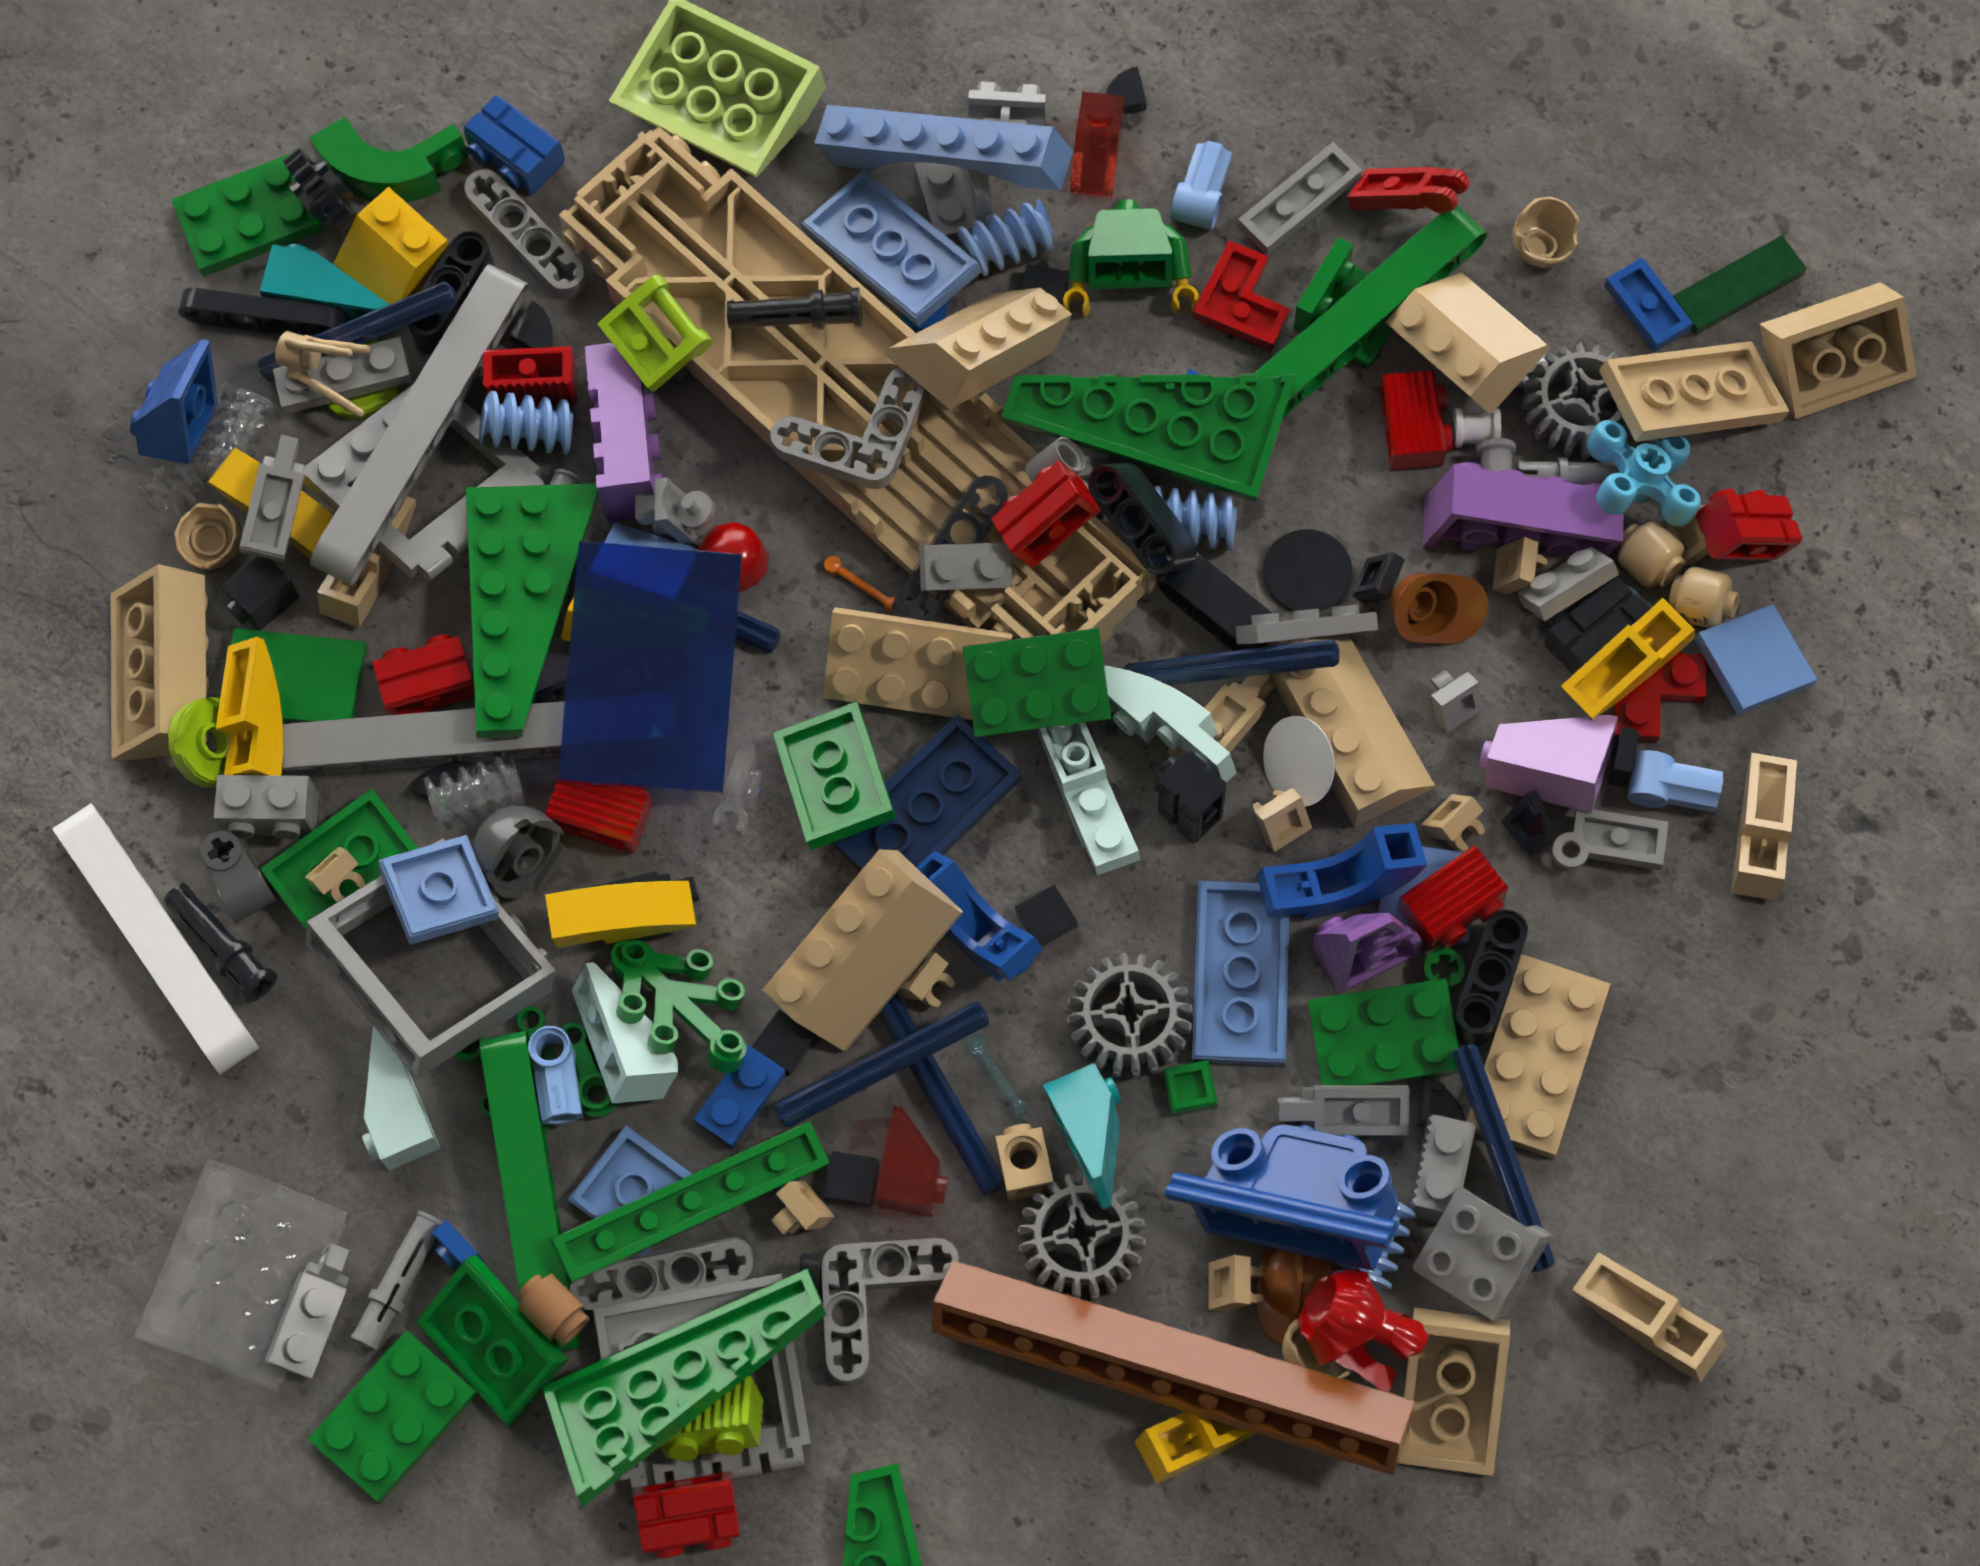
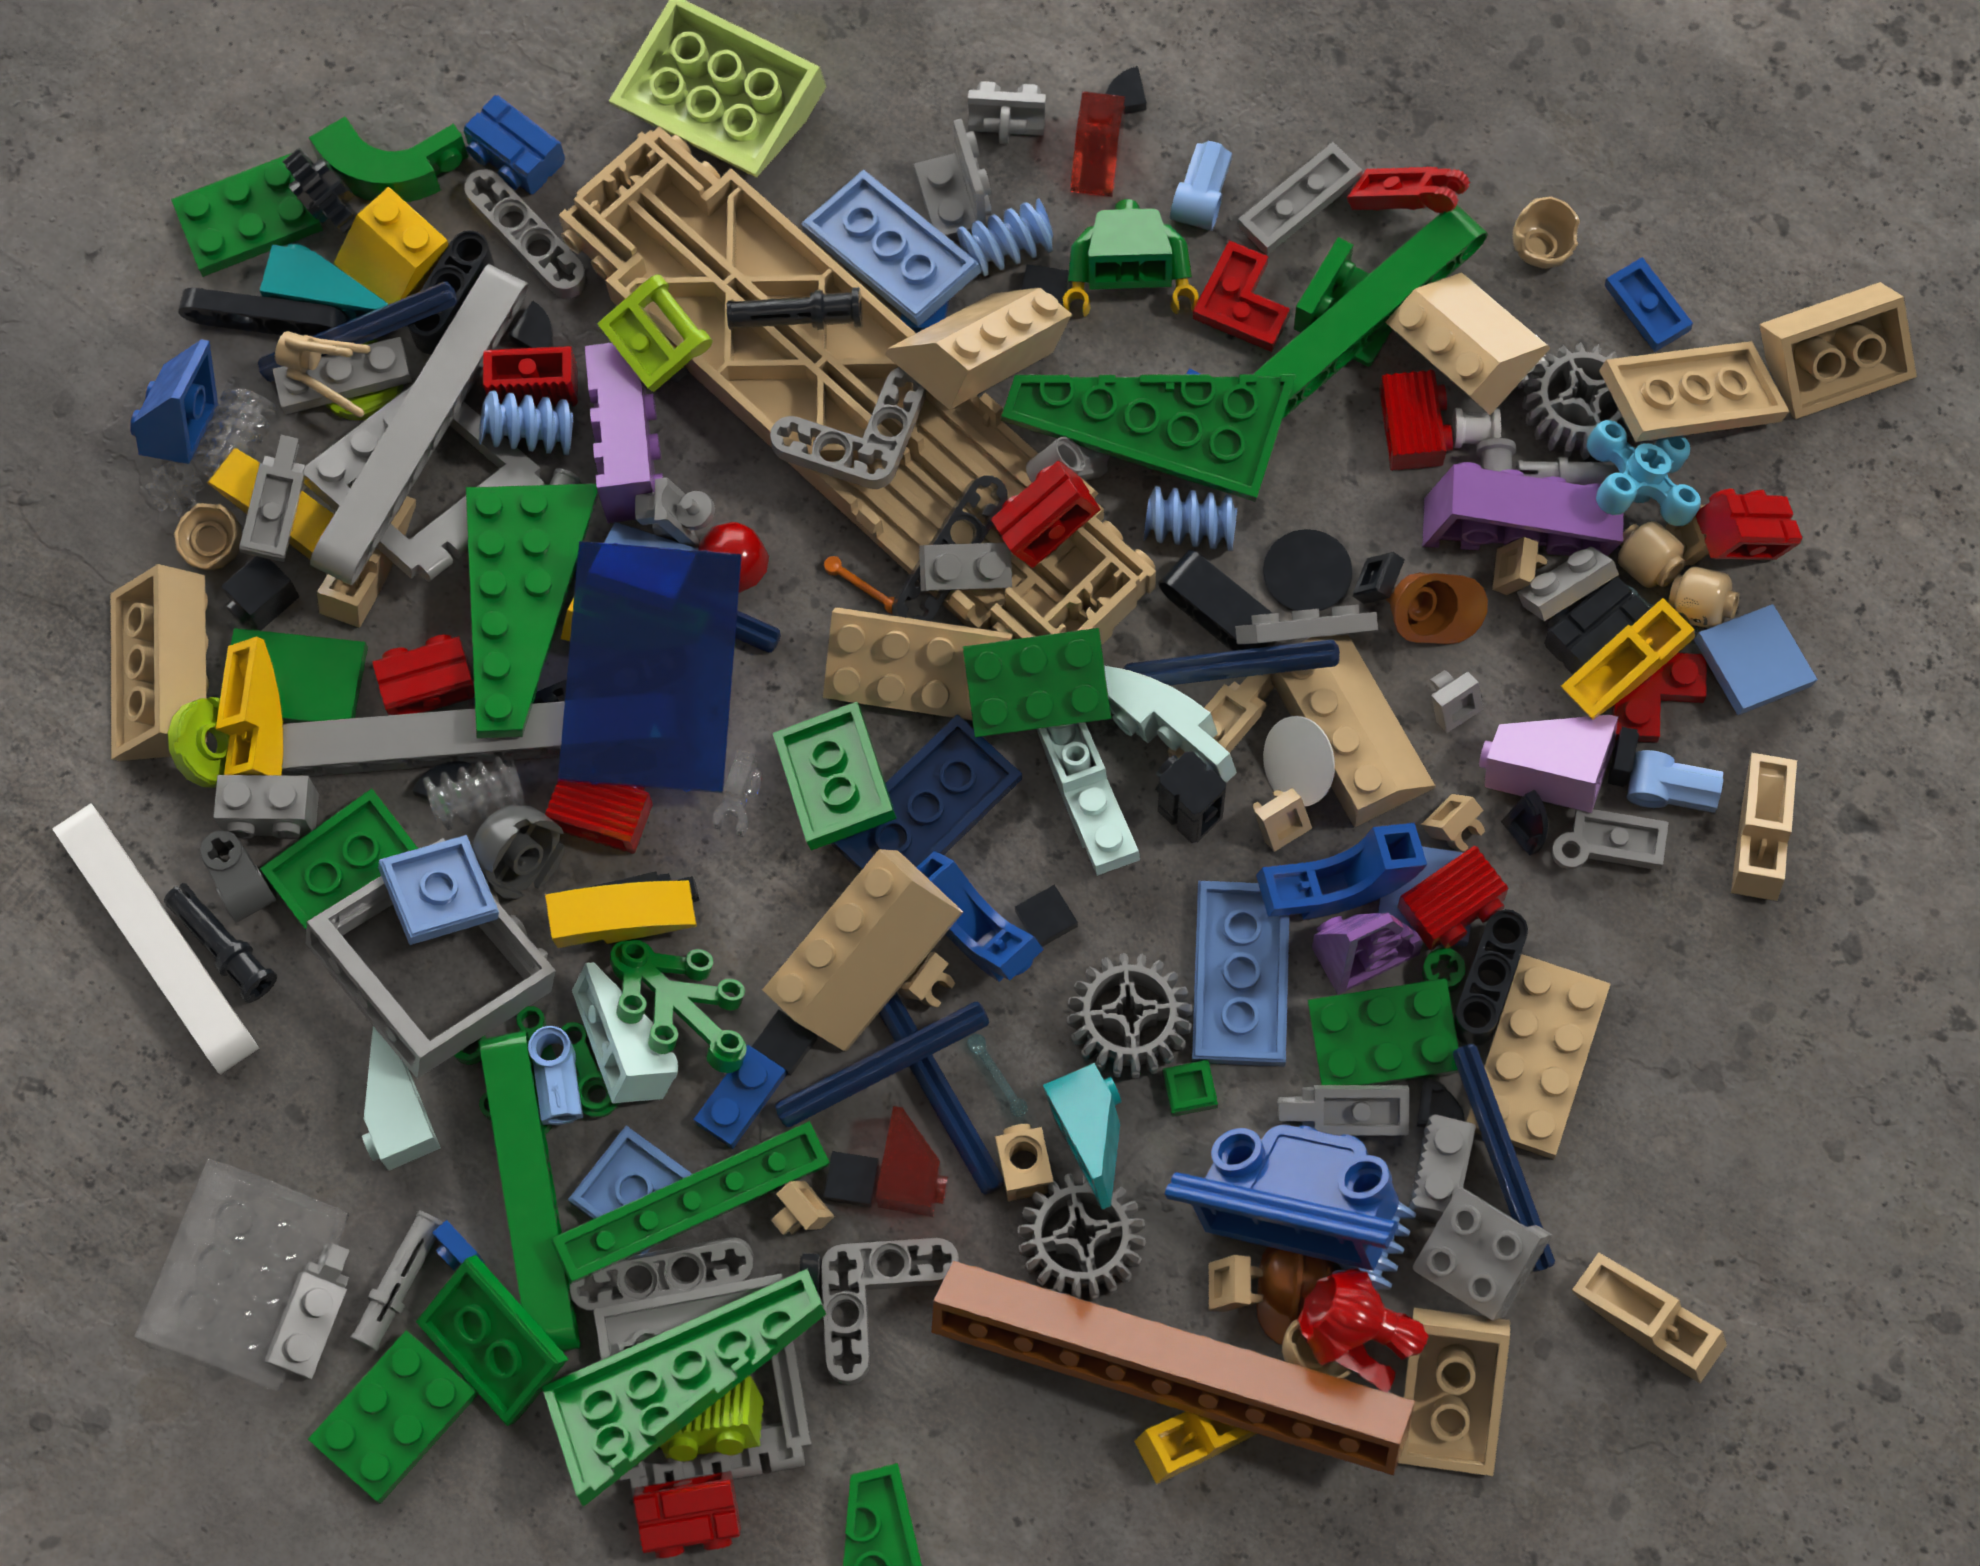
(332, 871): tan tile -> none
(552, 1308): medium nougat brick -> none
(1010, 151): medium blue arch -> none
(1160, 524): black beam -> none
(1740, 284): dark green tile -> none

